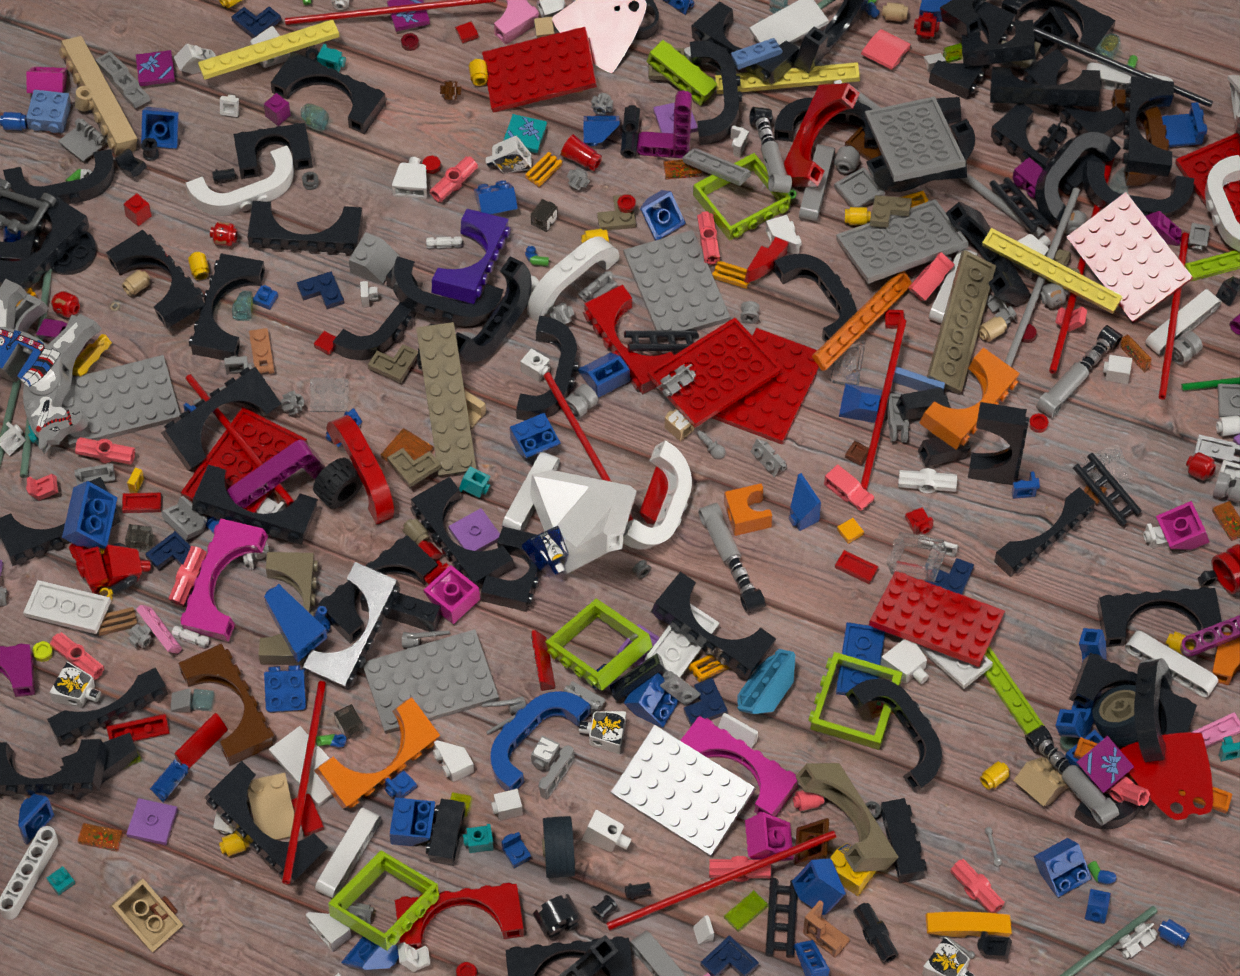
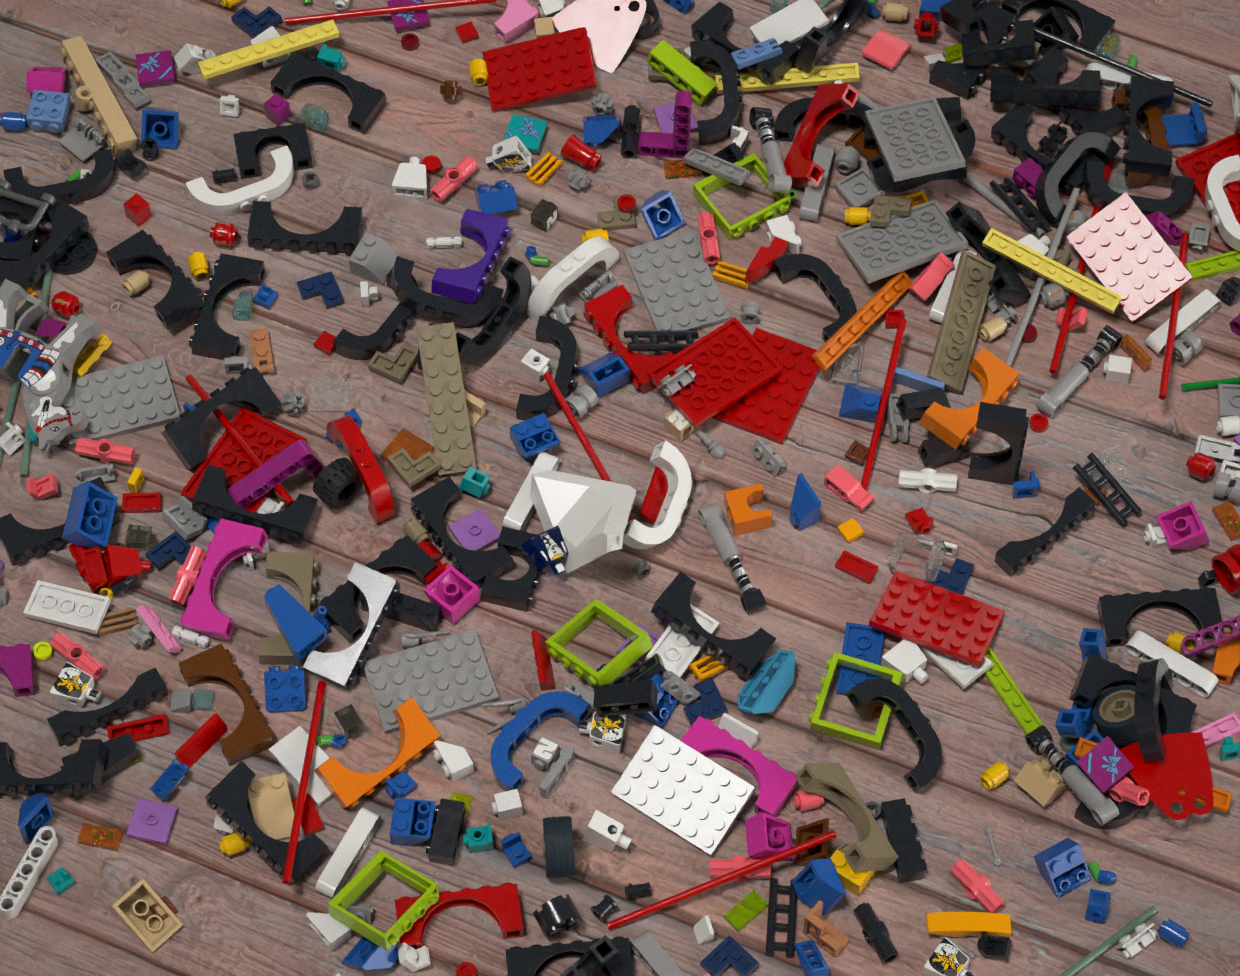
(625, 698): none -> black brick
(731, 153): none -> black bracket

